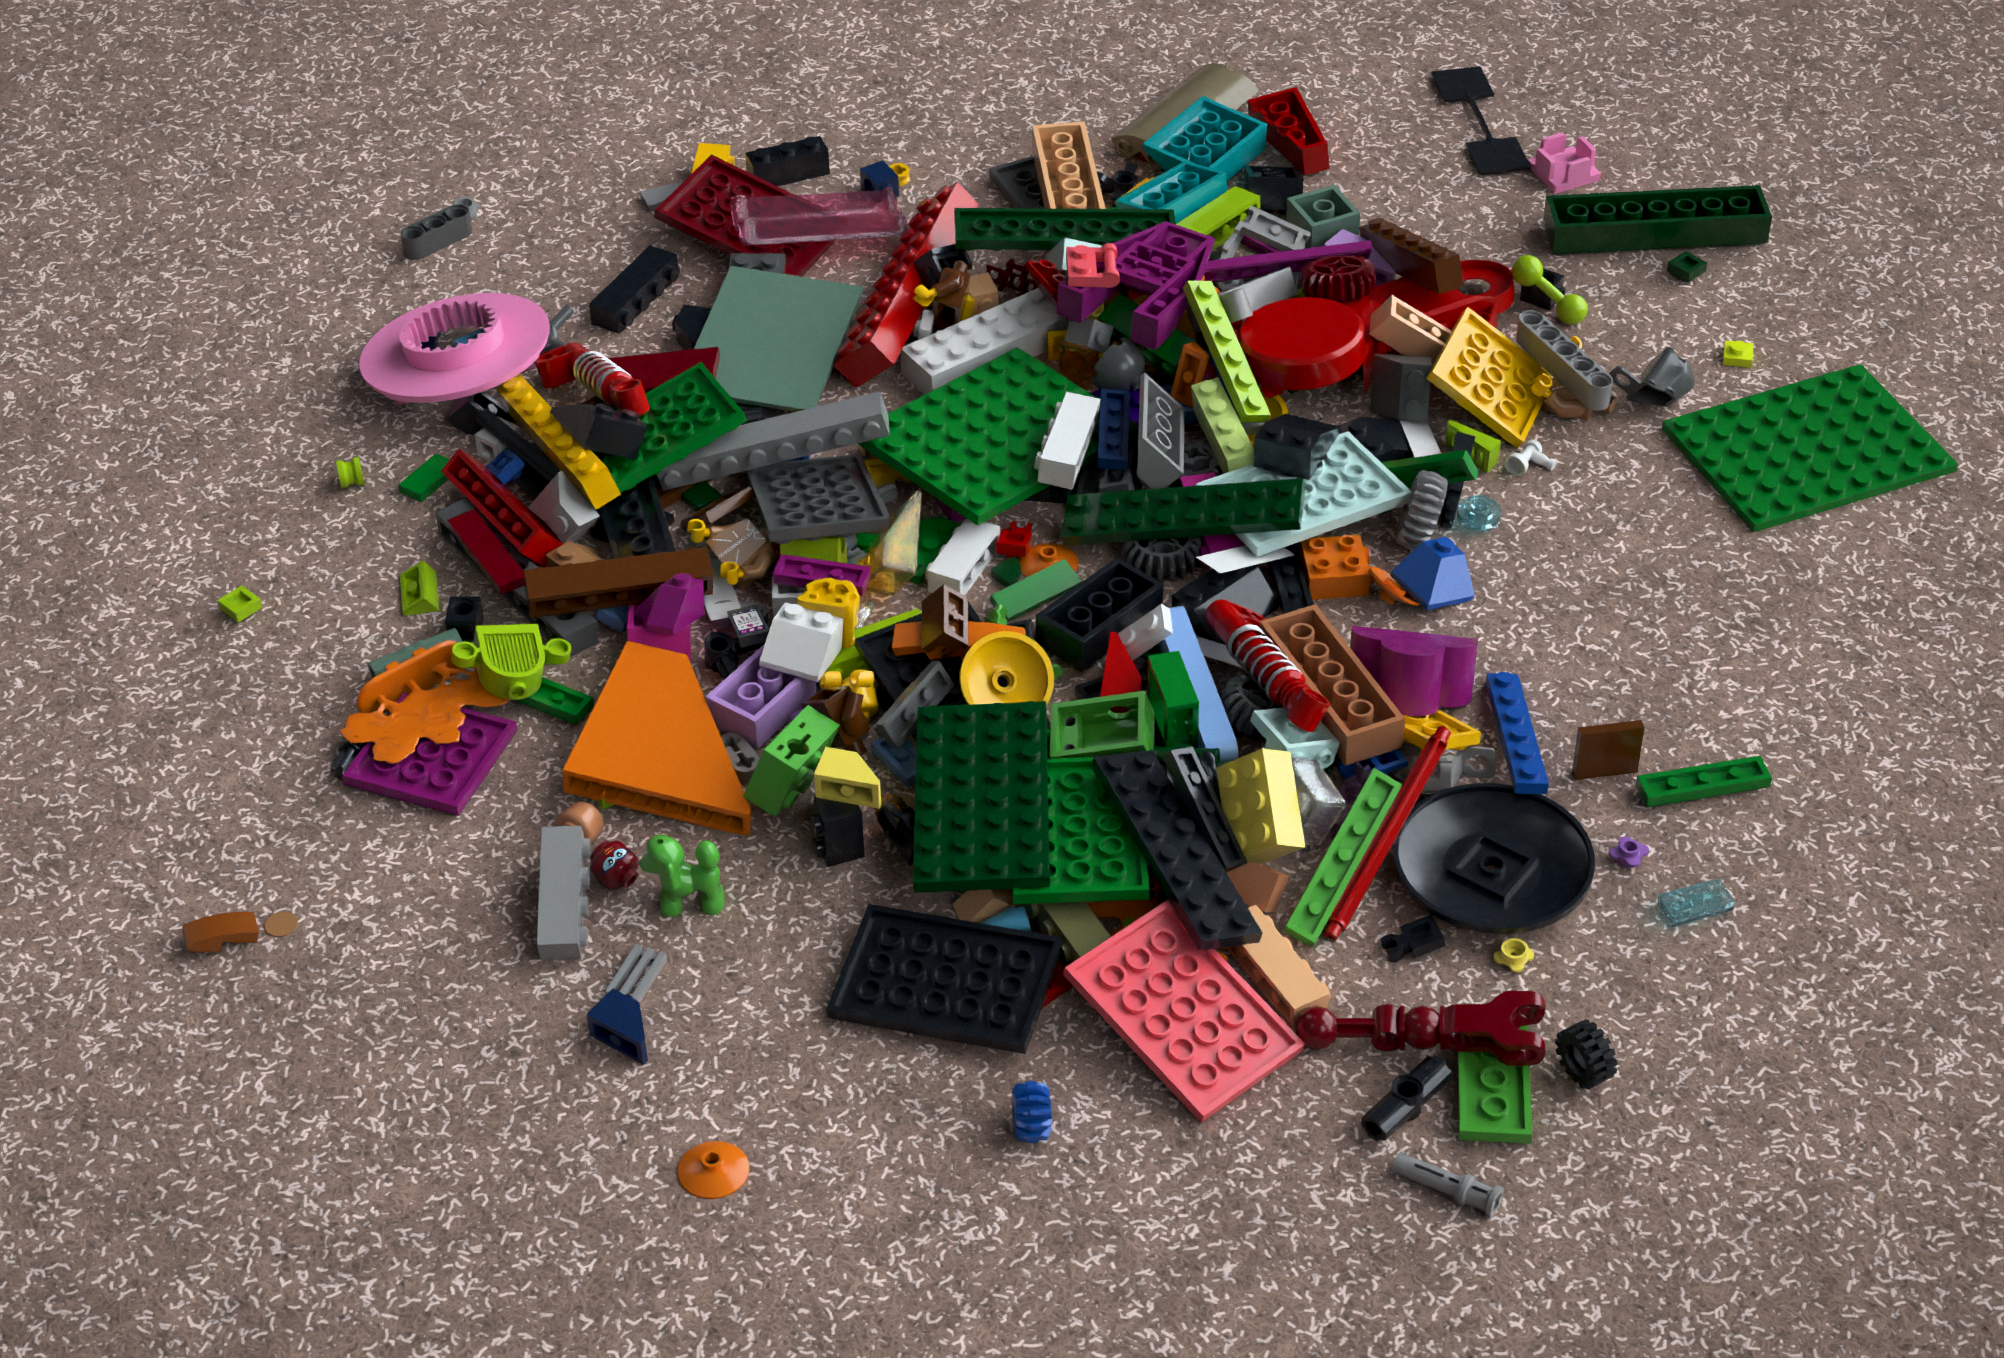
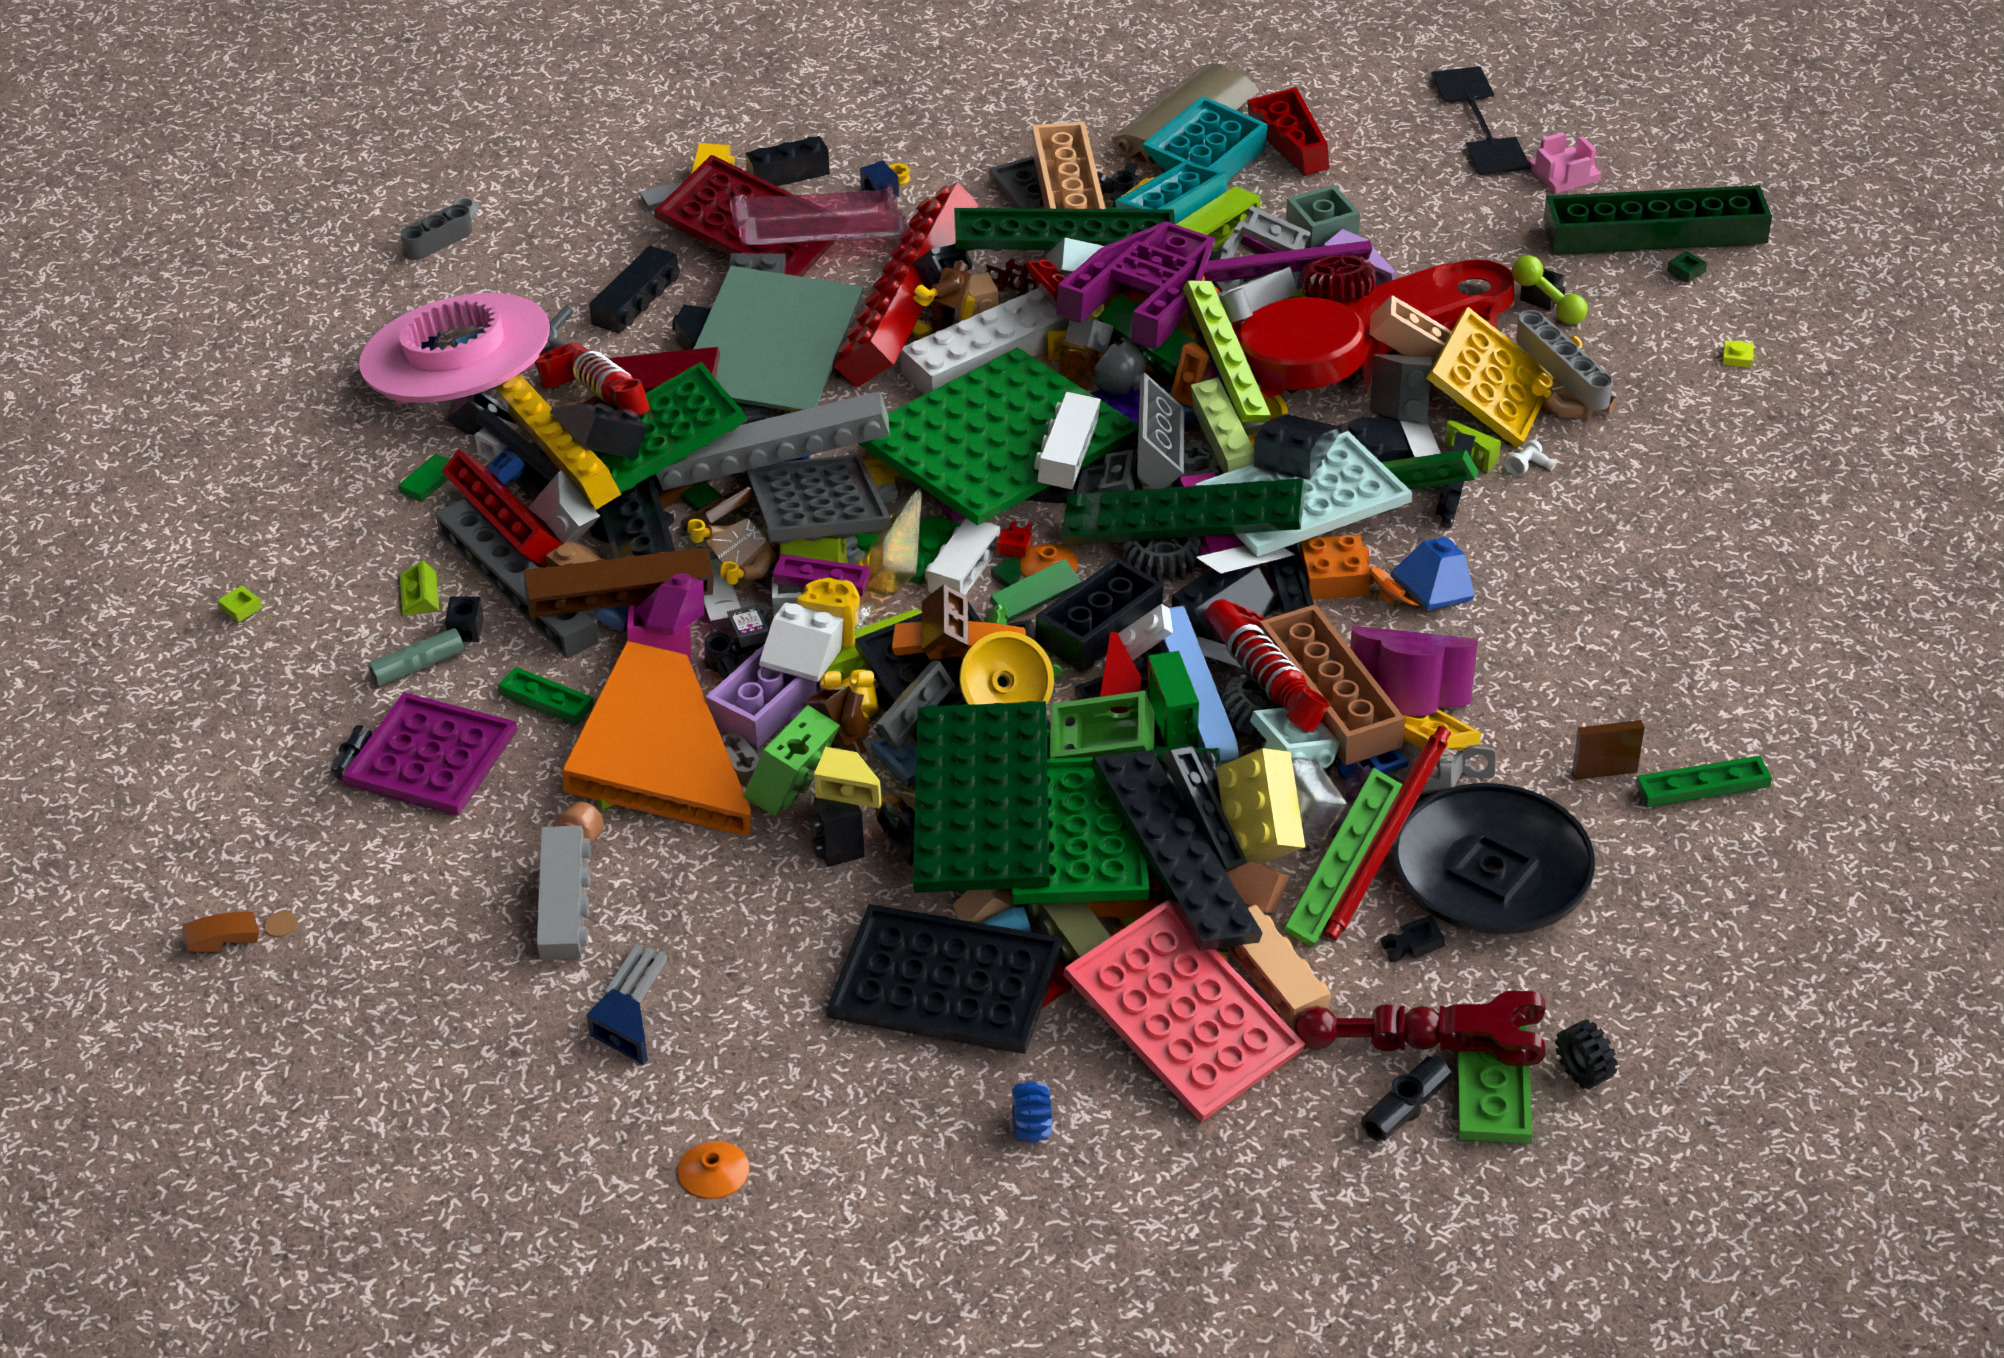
(350, 472): lime wheel -> none
(423, 711): orange plant -> none
(487, 551): dark red tile -> none
(510, 658): lime piece -> none
(614, 865): dark red head -> none
(680, 878): bright green animal -> none
(925, 326): white plate -> none
(1082, 266): coral plate -> none
(1113, 429): dark blue plate -> none
(1273, 185): black slope -> none
(1415, 256): reddish brown brick -> none
(1422, 511): light grey gear -> none
(1463, 1189): light grey pin -> none
(1479, 513): clear light blue plate -> none
(1514, 947): light yellow plate -> none
(1516, 733): blue plate -> none
(1629, 852): medium lavender plate -> none
(1661, 382): dark grey piece -> none
(1696, 902): clear light blue plate -> none
(1808, 447): green plate -> none

